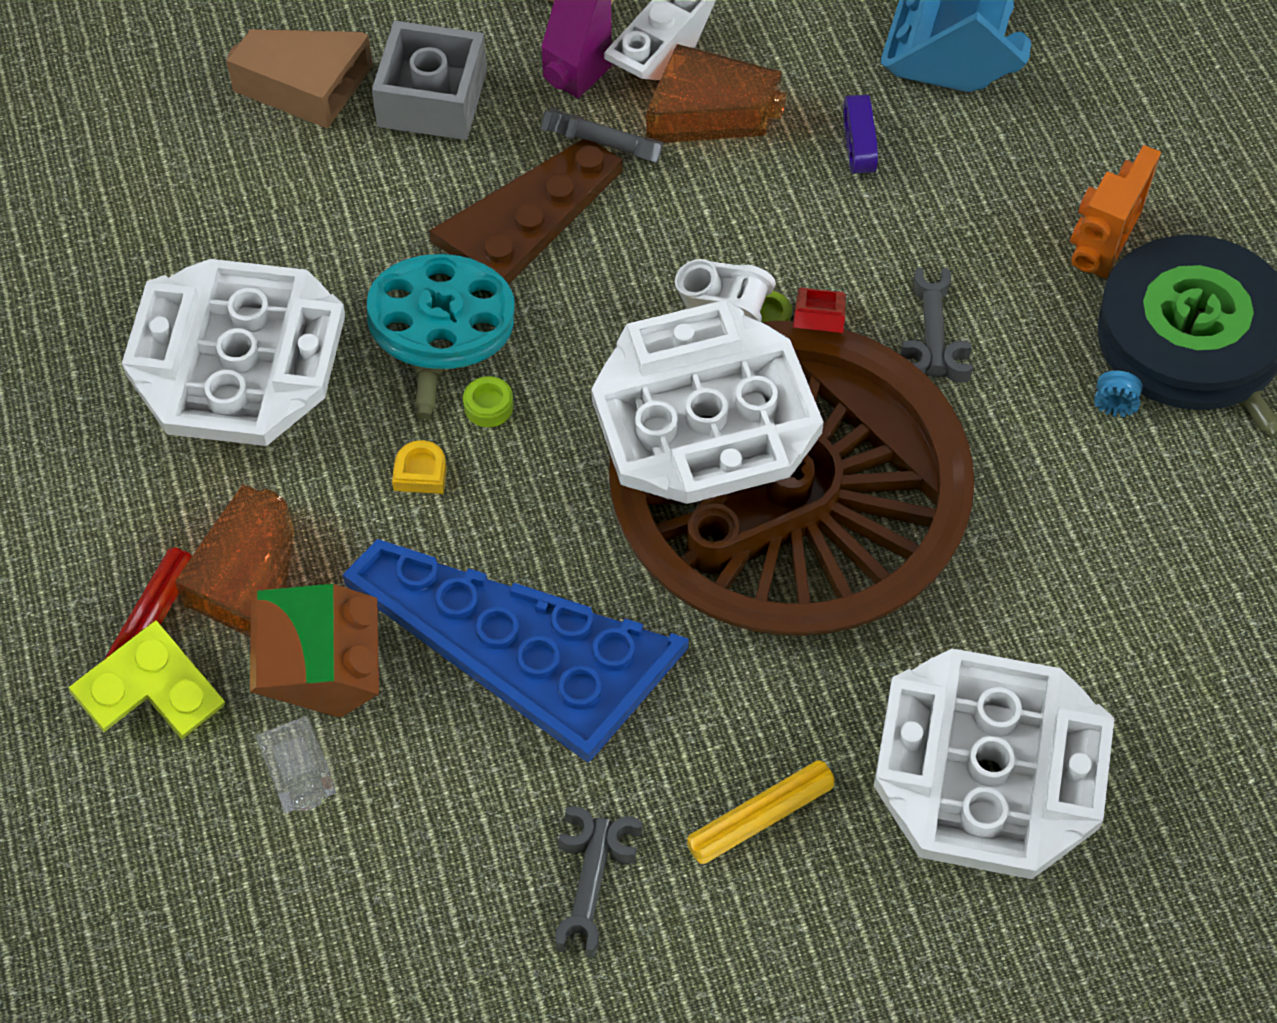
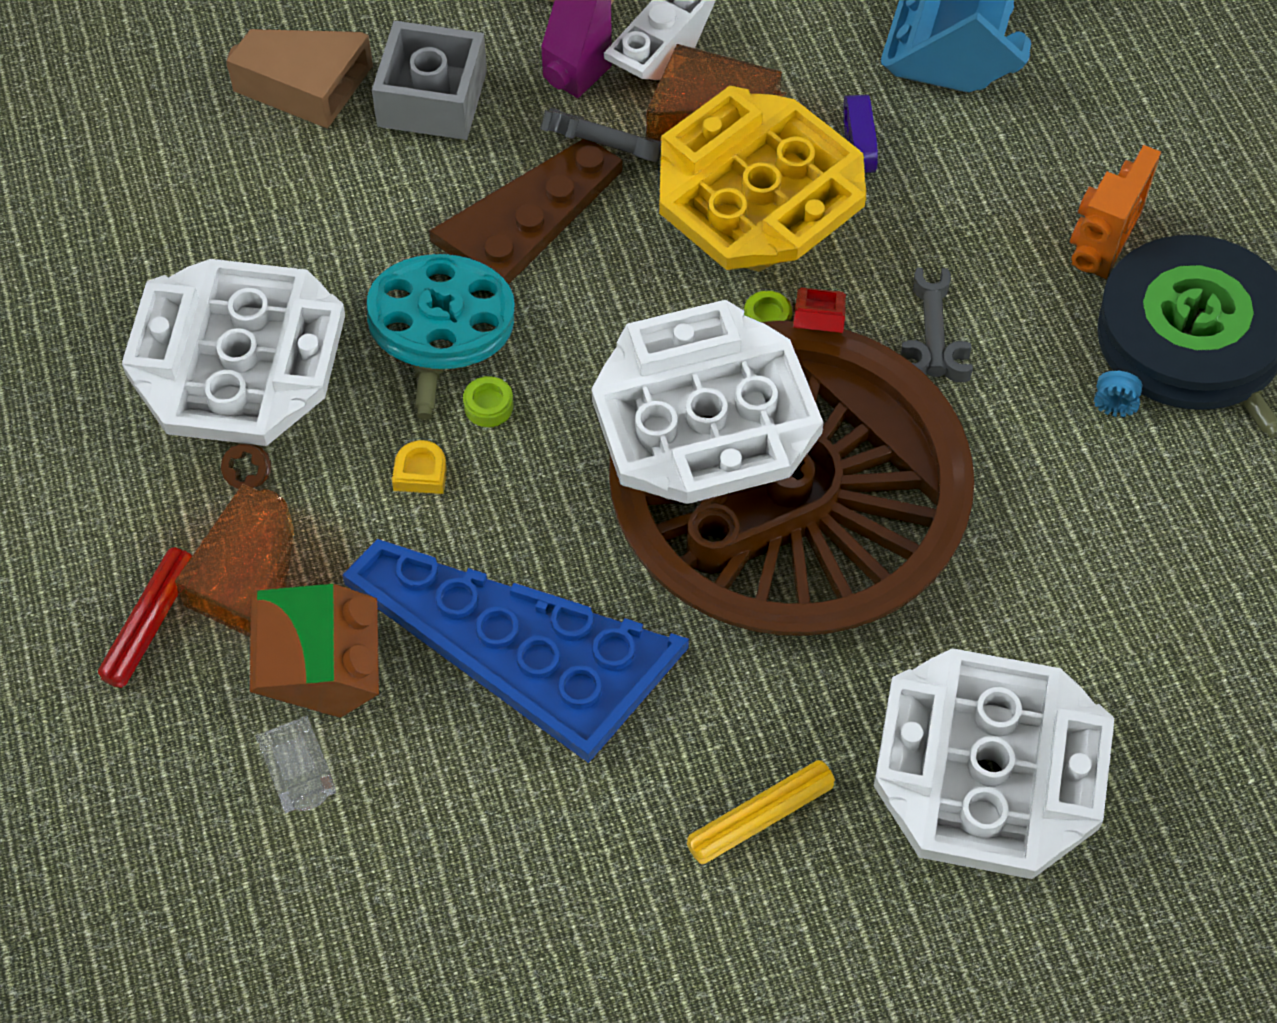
(149, 669): neon yellow plate -> none
(259, 458): none -> reddish brown bush
(597, 839): dark grey bar -> none
(709, 282): white piece -> none
(757, 179): none -> yellow piece

